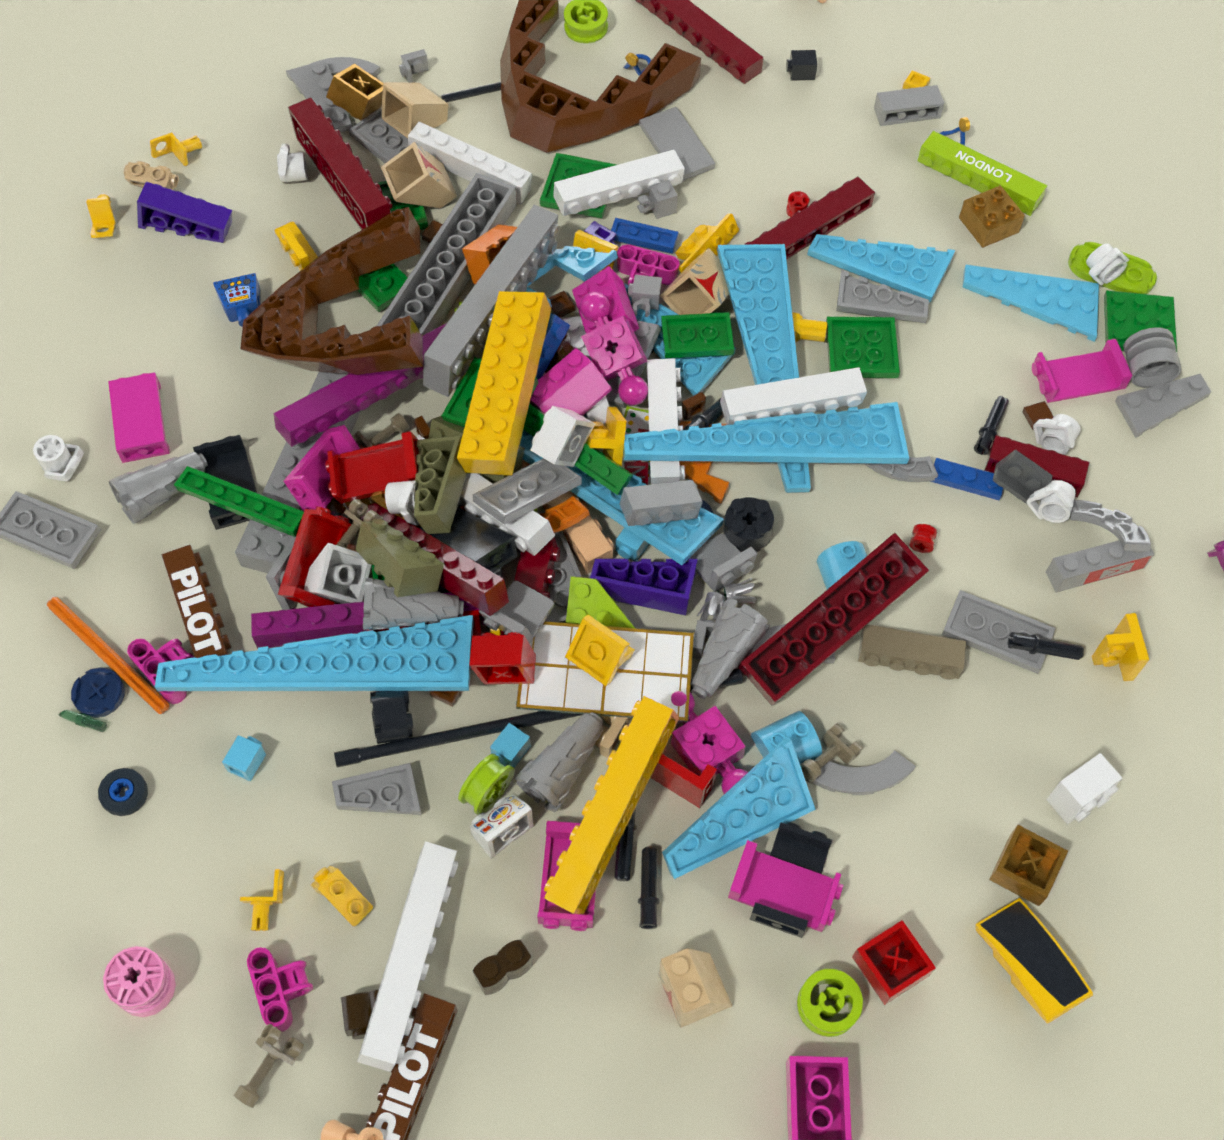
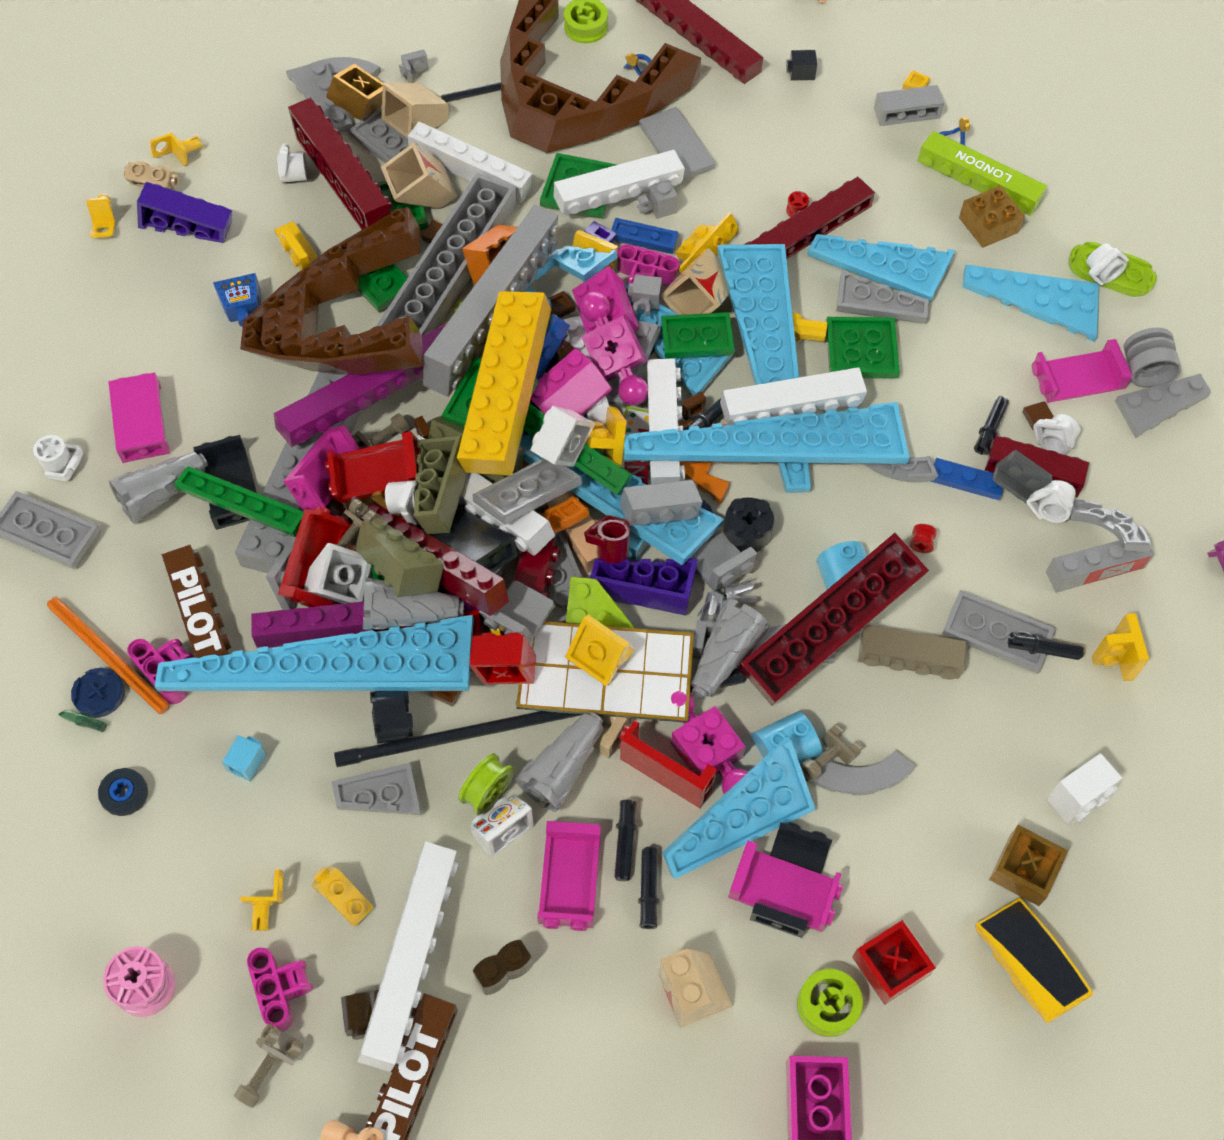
(511, 745): medium azure brick -> none
(611, 538): none -> dark red piece
(612, 806): yellow brick -> none
(1133, 312): green plate -> none

